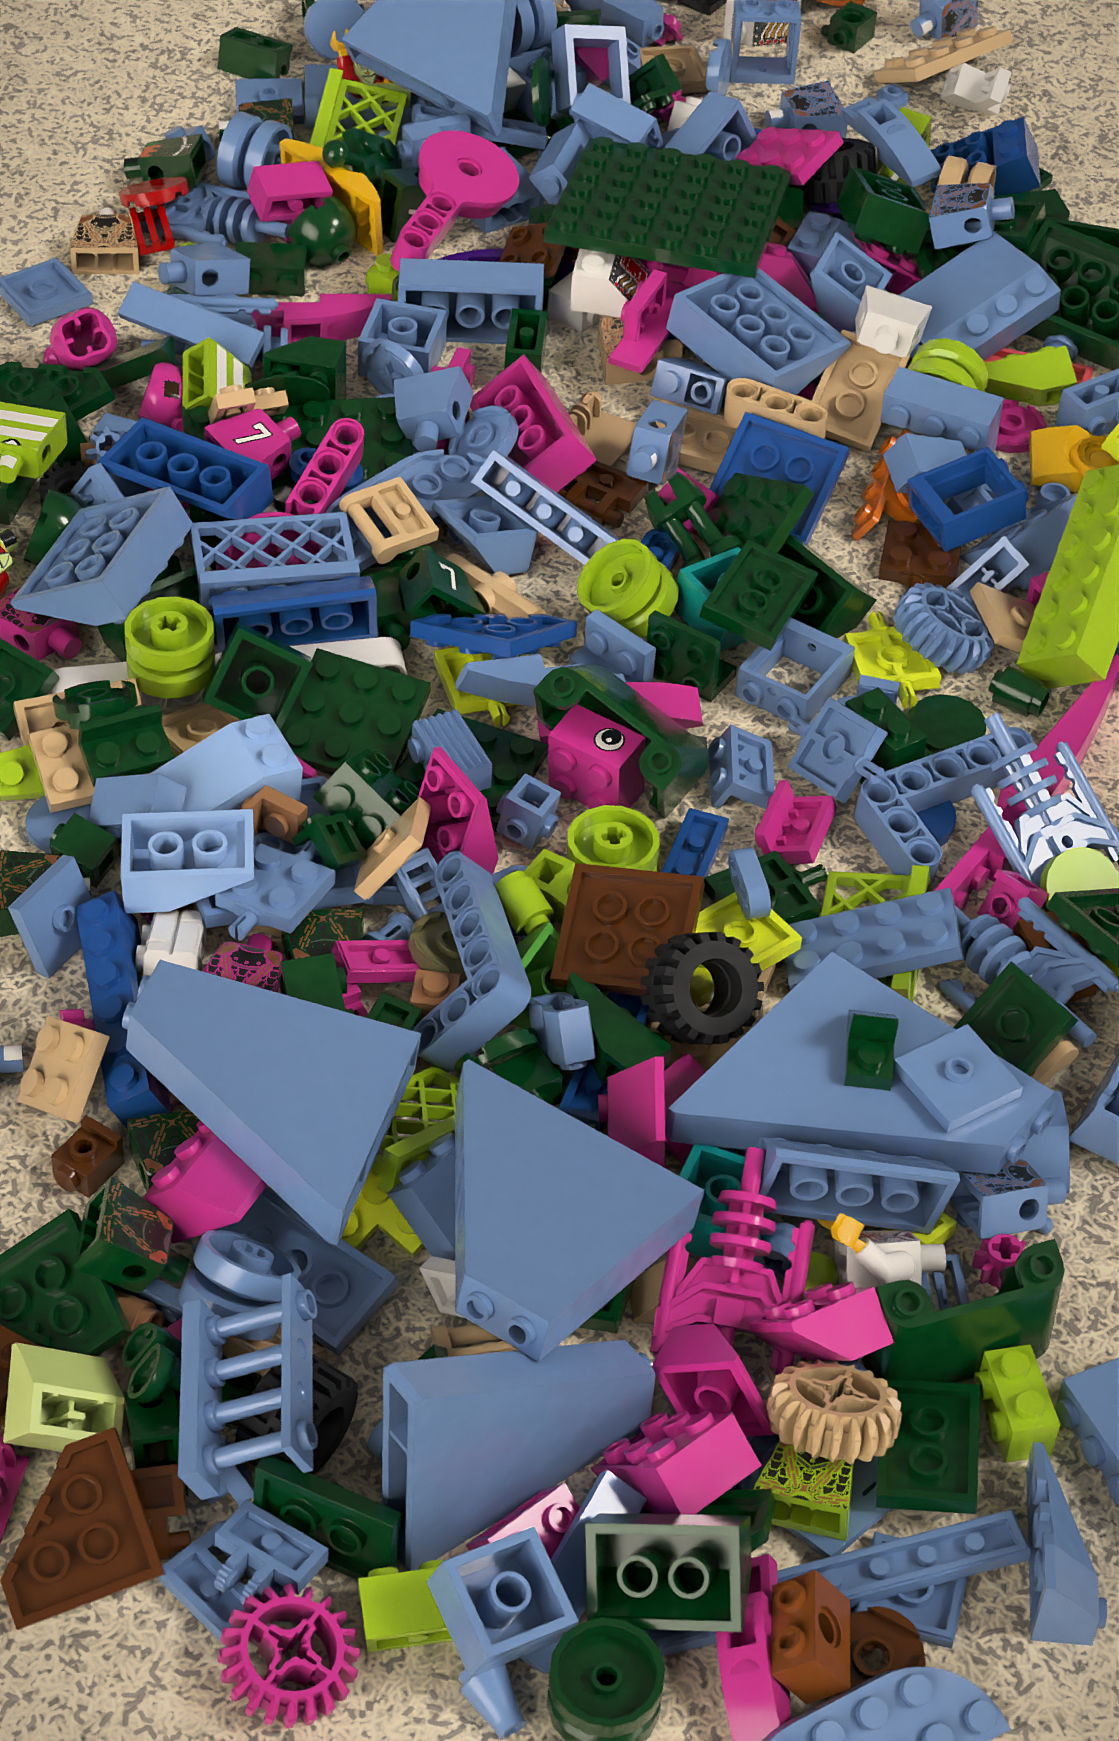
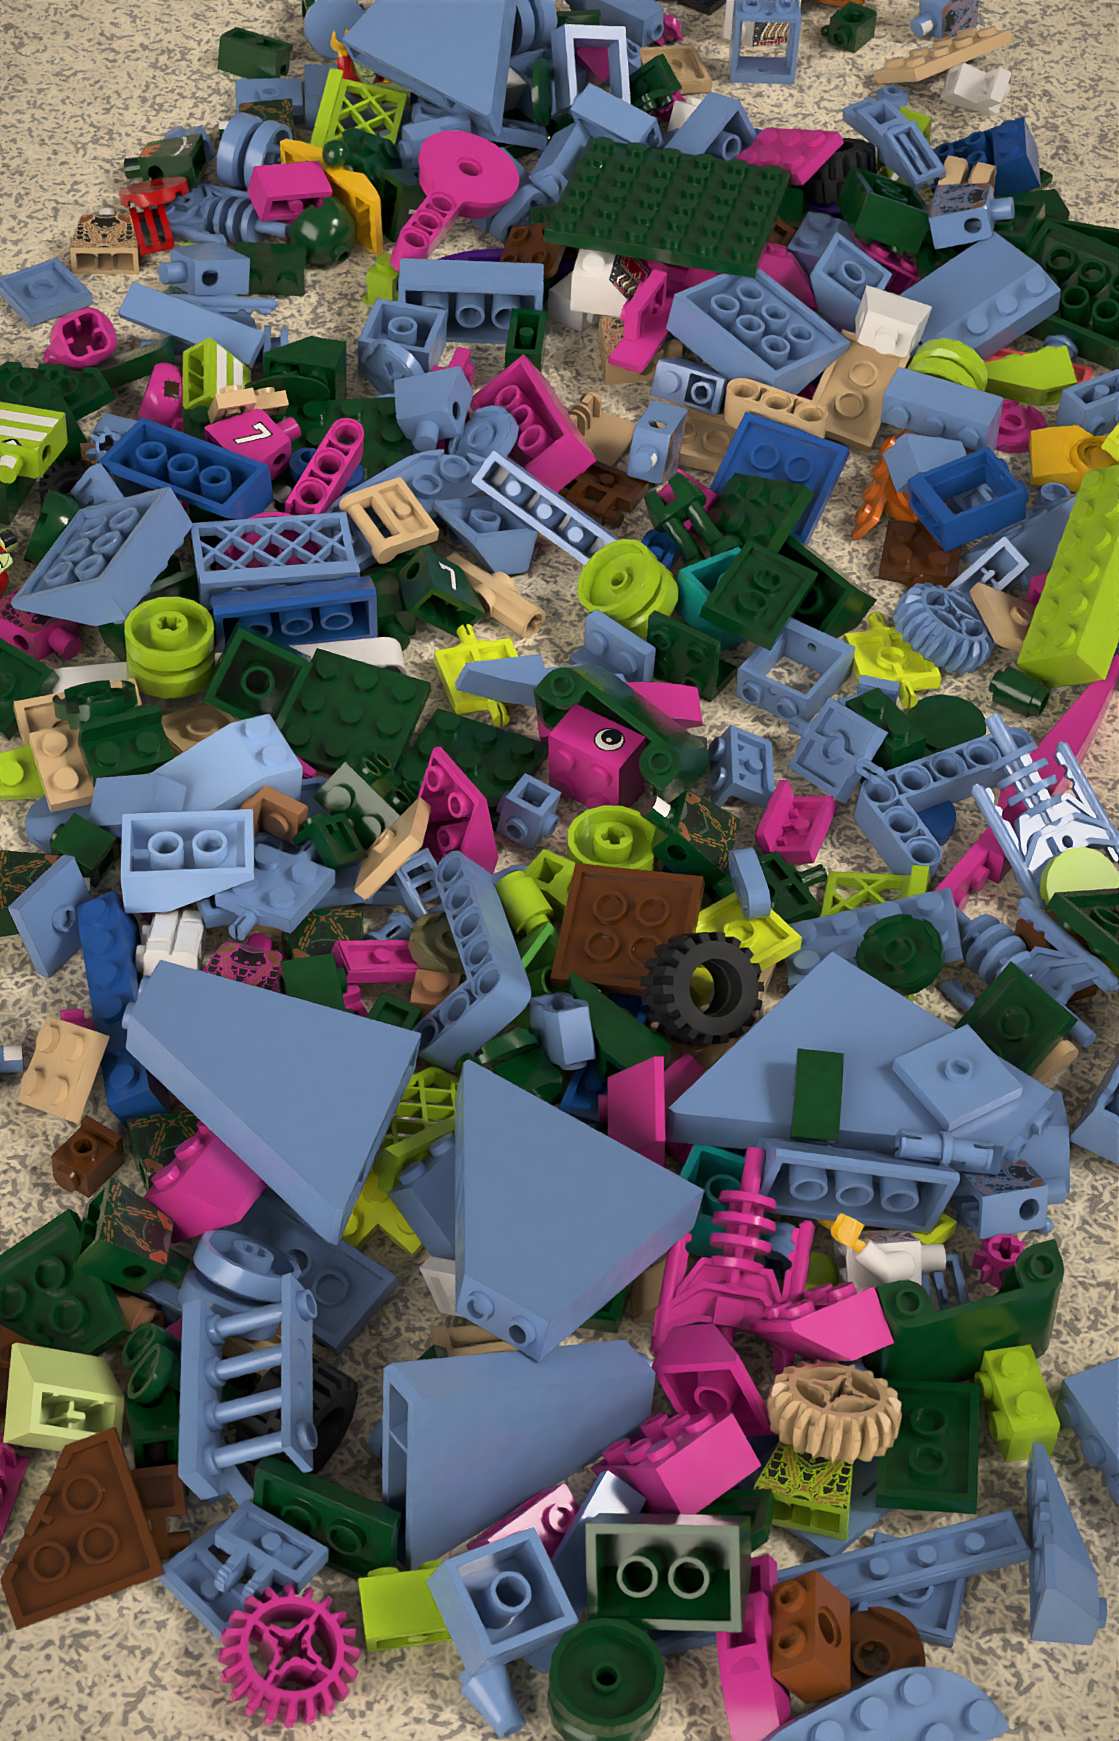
(332, 318): dark pink slope -> none
(457, 740): medium blue brick -> none
(494, 633): blue plate -> none
(516, 212): none -> medium blue beam
(692, 835): none -> dark green torso
(719, 67): medium blue tile -> none
(809, 108): medium blue torso -> none
(817, 1096): none -> dark green slope
(870, 1049): dark green slope -> none
(902, 953): none -> dark green tile
(925, 176): none -> medium blue tile
(943, 1149): none -> medium blue pin
(1007, 891): dark pink brick -> none

